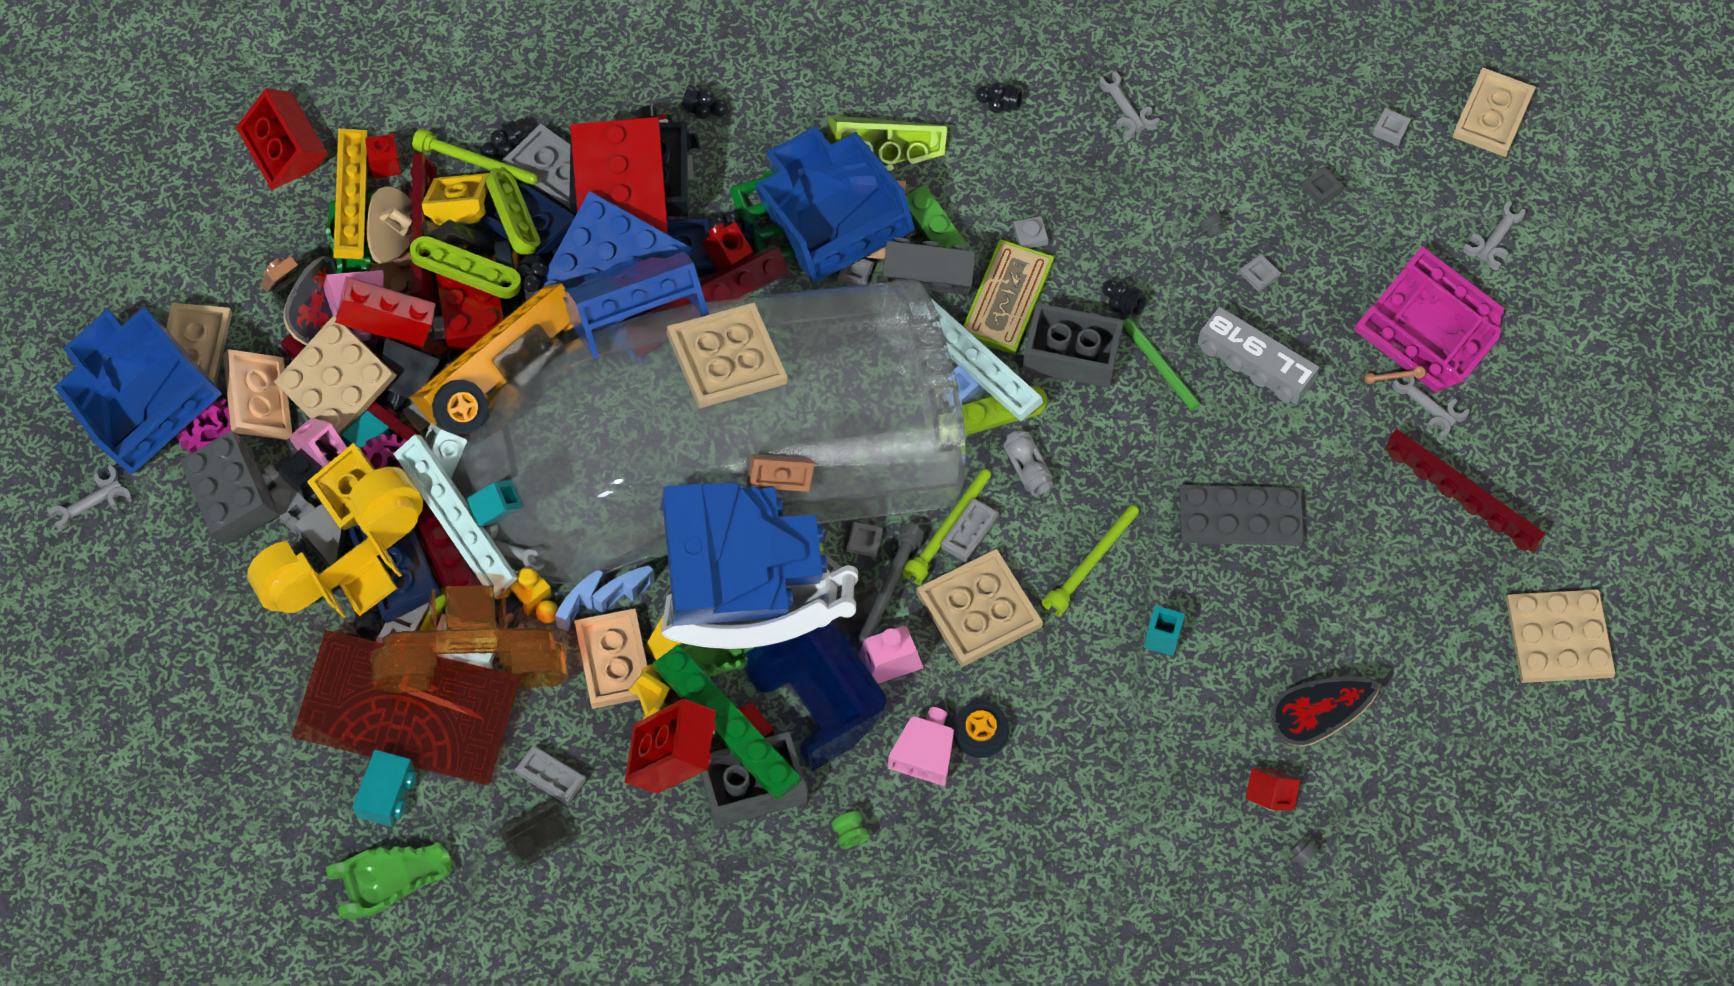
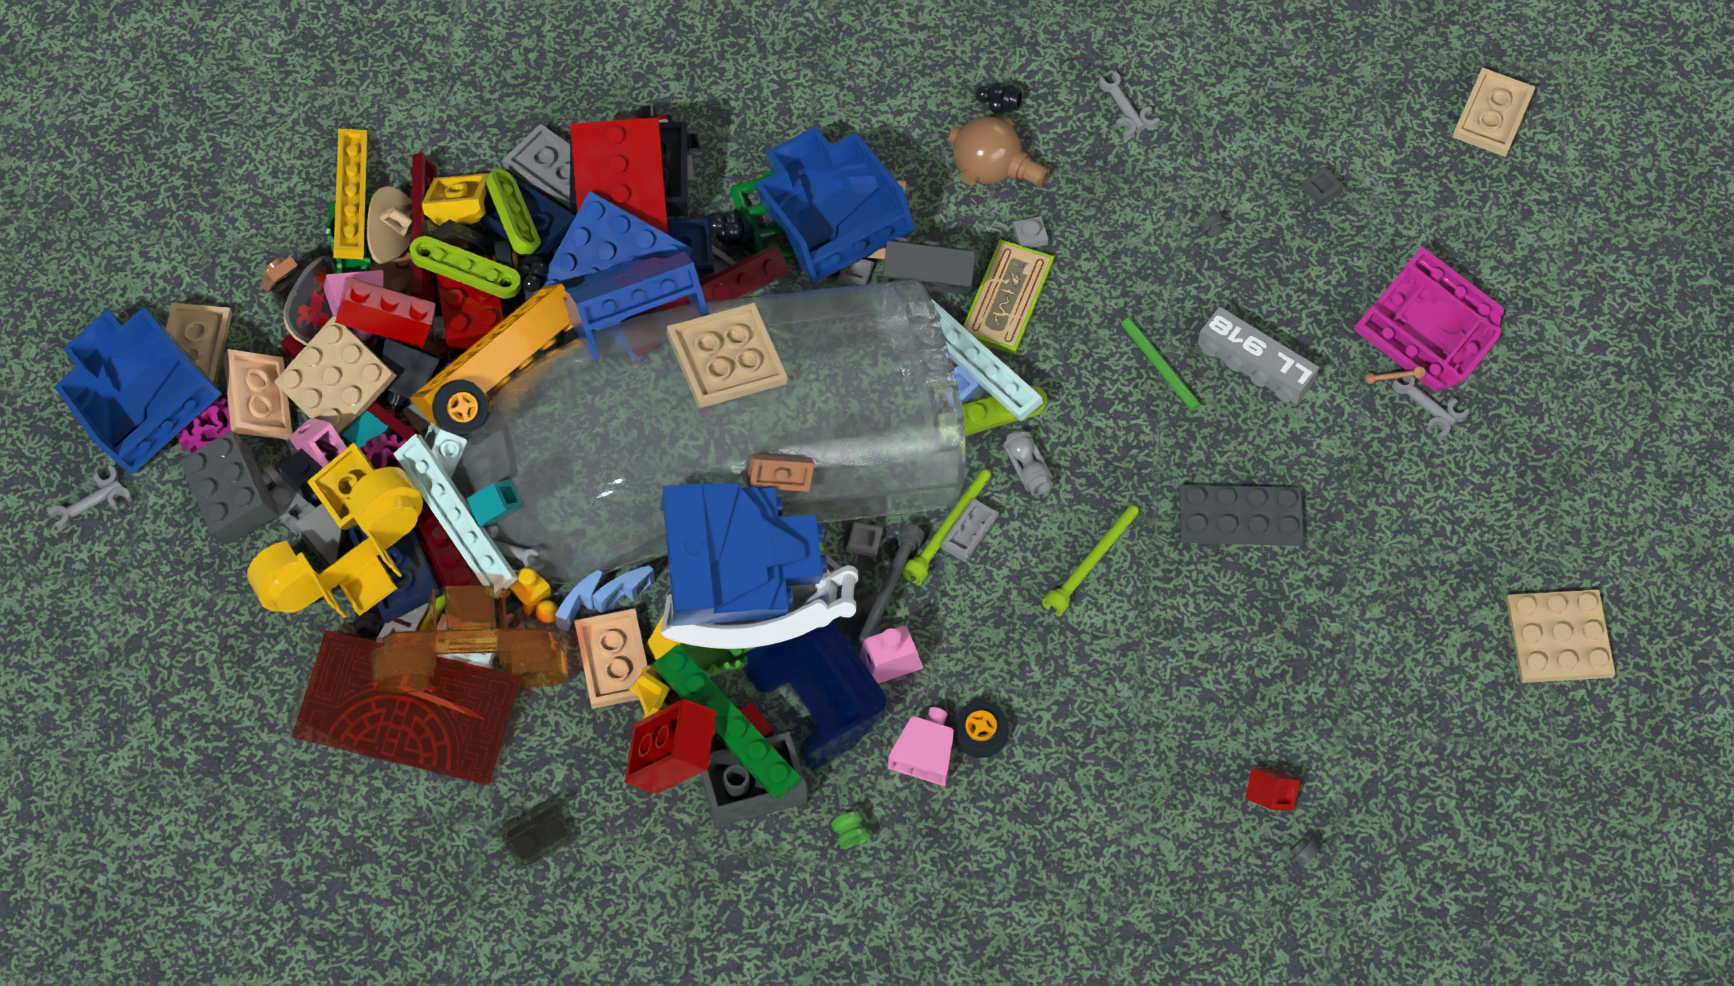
(280, 138): red slope -> none
(383, 156): red brick -> none
(384, 788): teal brick -> none
(385, 876): bright green animal -> none
(427, 142): lime piece -> none
(502, 140): black piece -> none
(527, 355): clear smoke bracket -> none
(550, 775): light grey plate -> none
(703, 102): black piece -> none
(737, 245): red brick -> none
(892, 139): lime wedge -> none
(931, 219): bright green plate -> none
(979, 608): tan plate -> none
(990, 152): none -> medium nougat piece
(1072, 345): dark grey brick -> none
(1124, 297): black piece -> none
(1164, 630): teal brick -> none
(1260, 272): light grey tile -> none
(1320, 708): shield -> none
(1391, 127): light grey plate -> none
(1473, 498): dark red plate -> none
(1488, 250): light grey bar -> none

